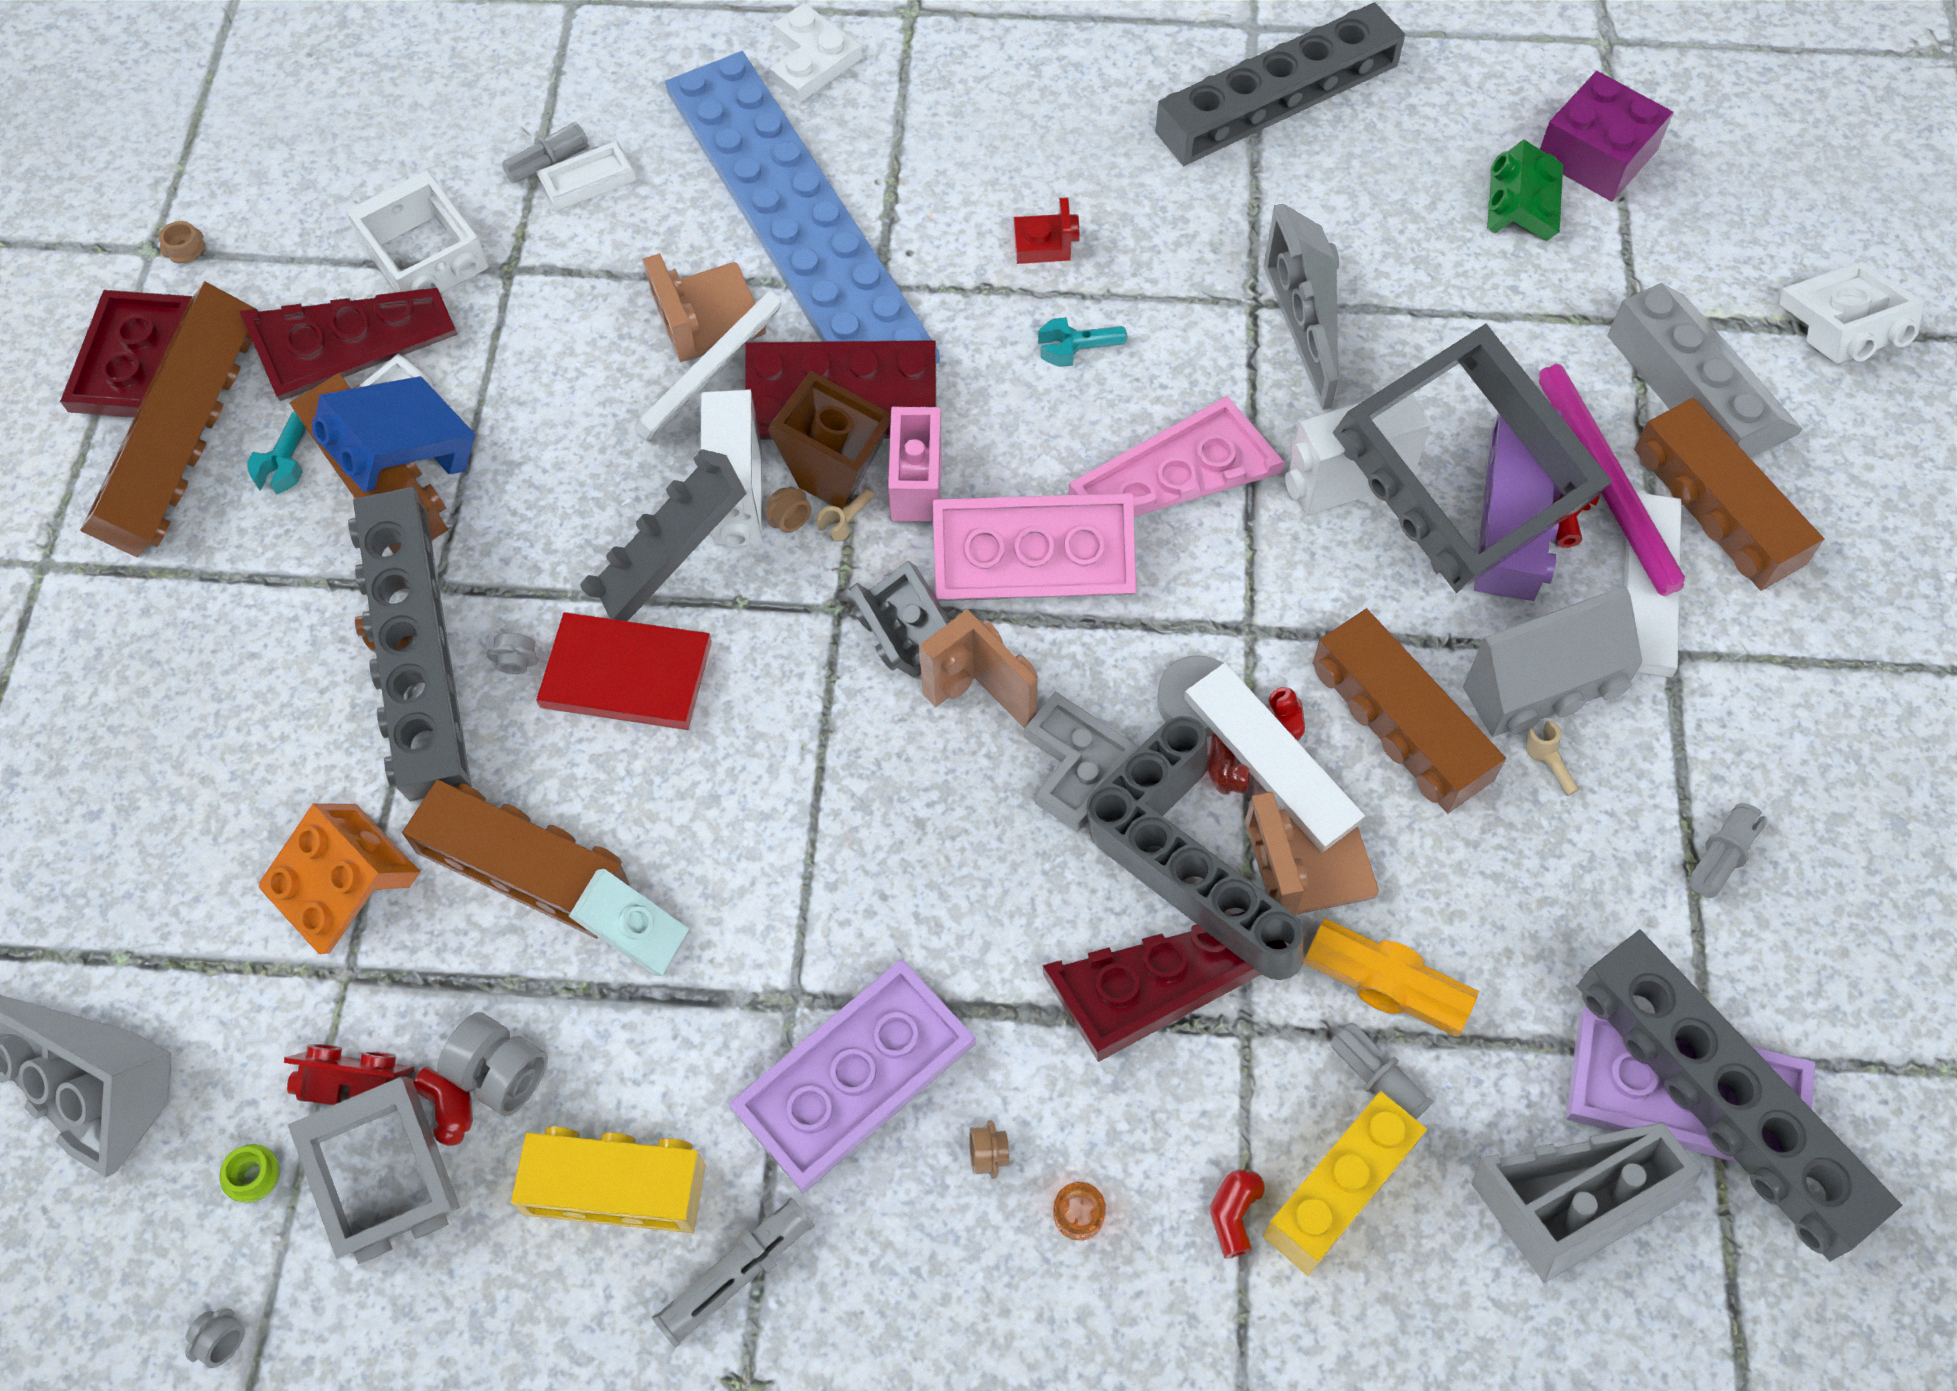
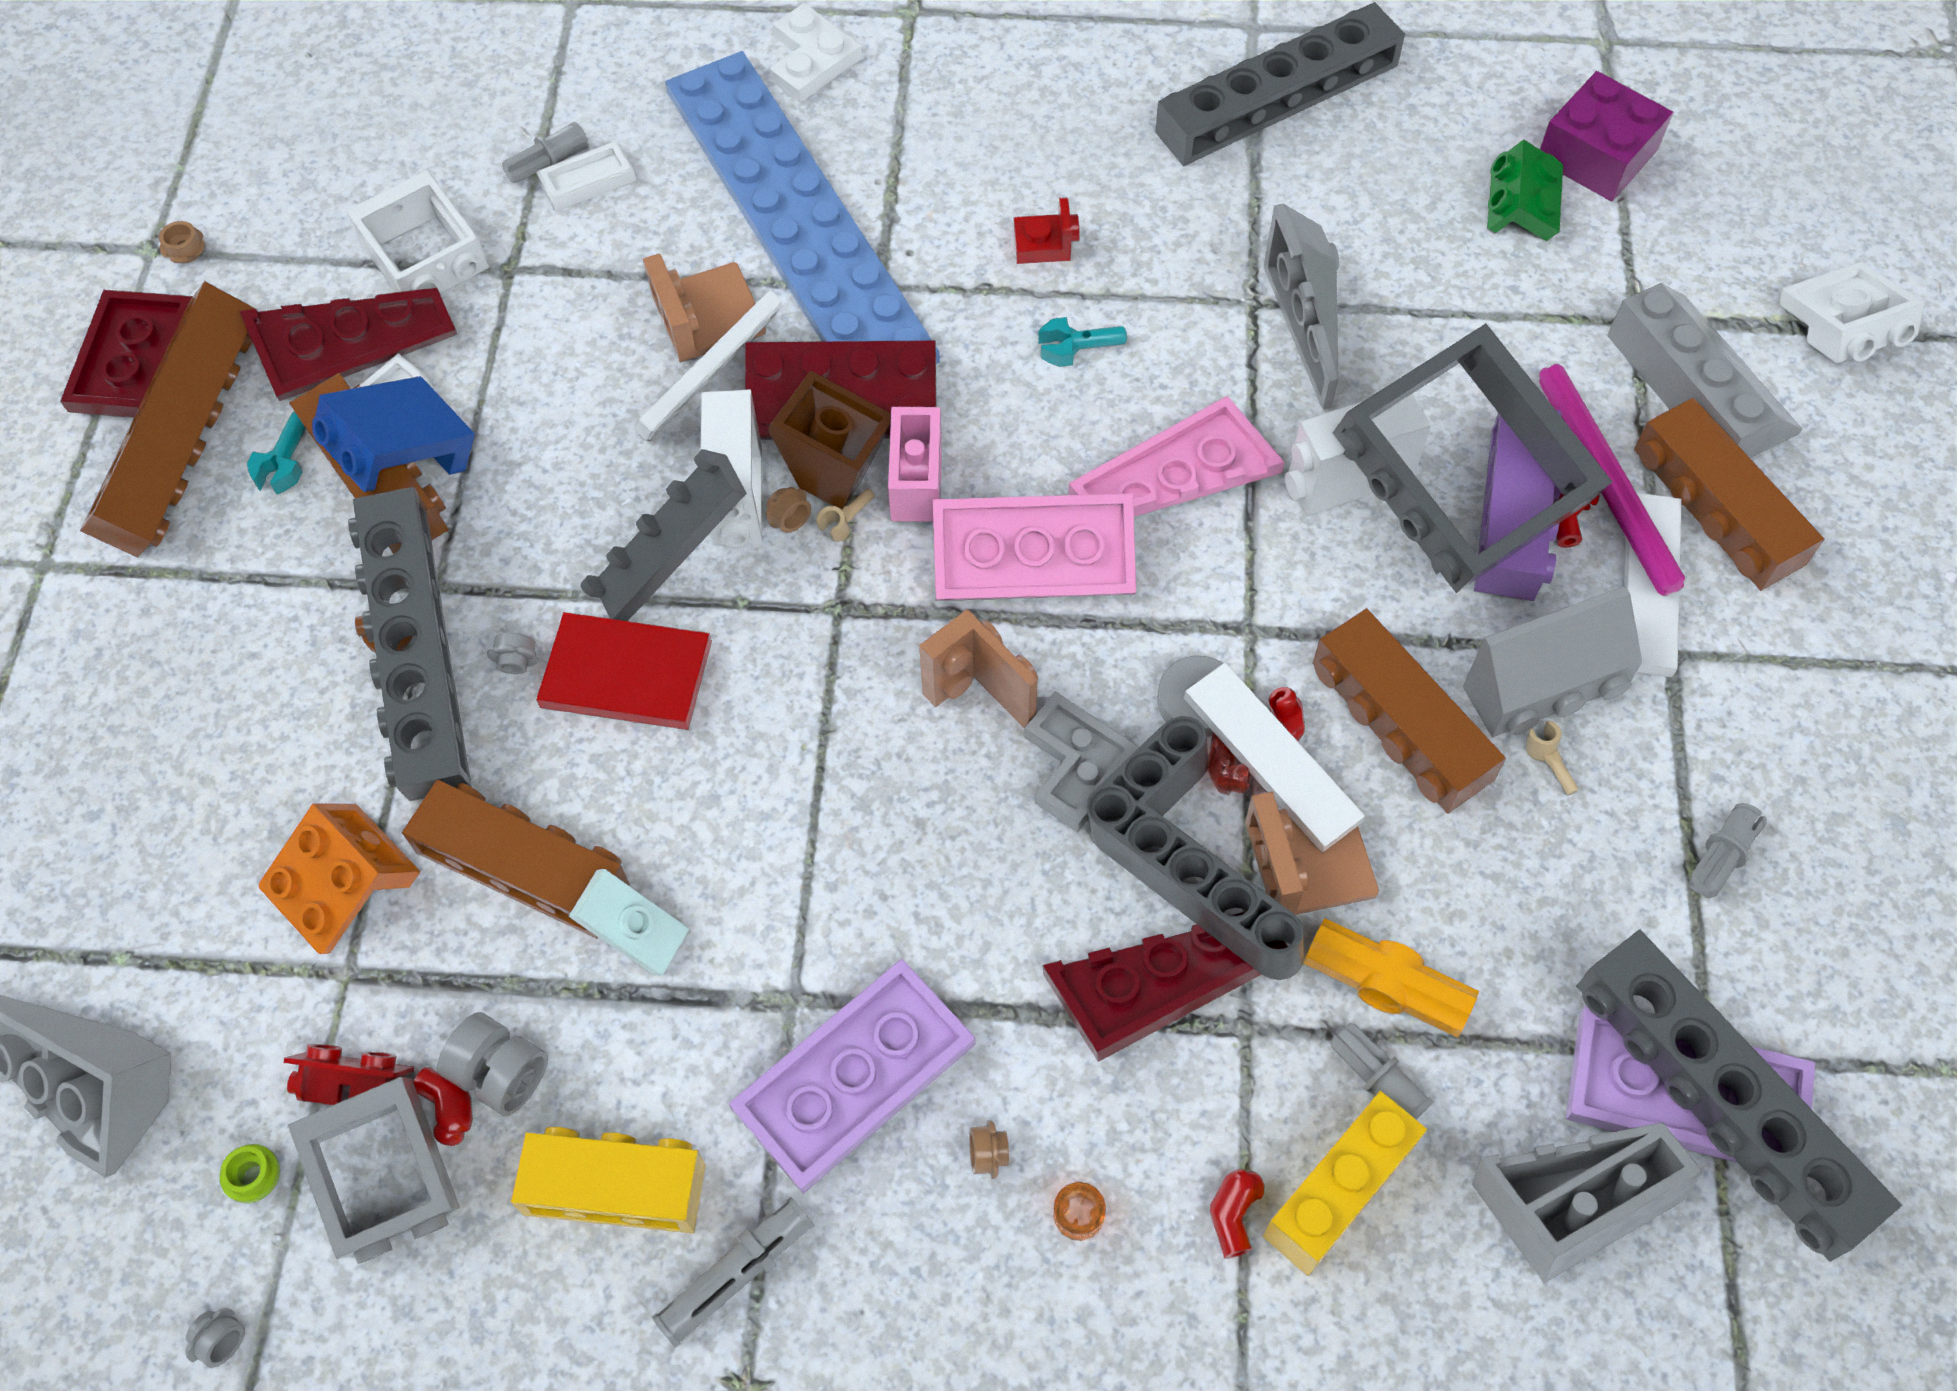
(901, 615): bracket -> none

